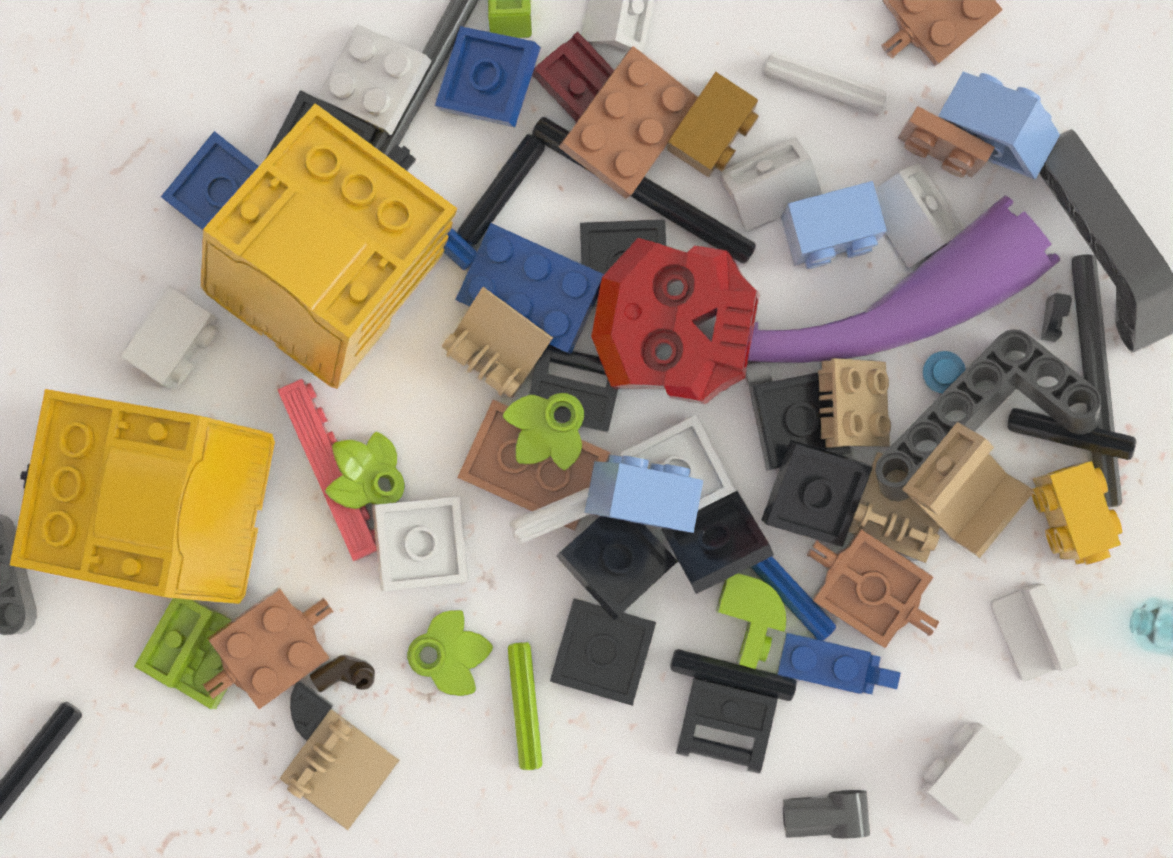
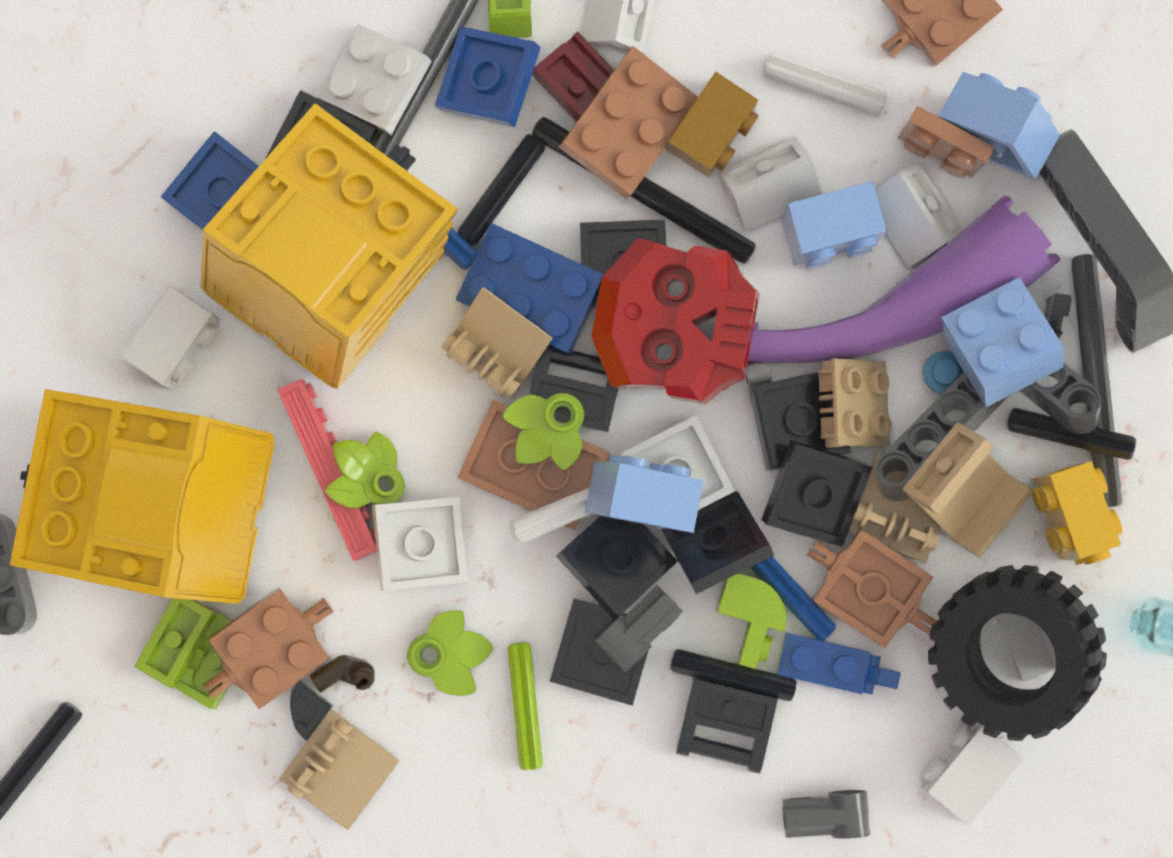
(631, 634): none -> dark grey piece
(979, 691): none -> black tyre
(1003, 342): none -> light blue brick

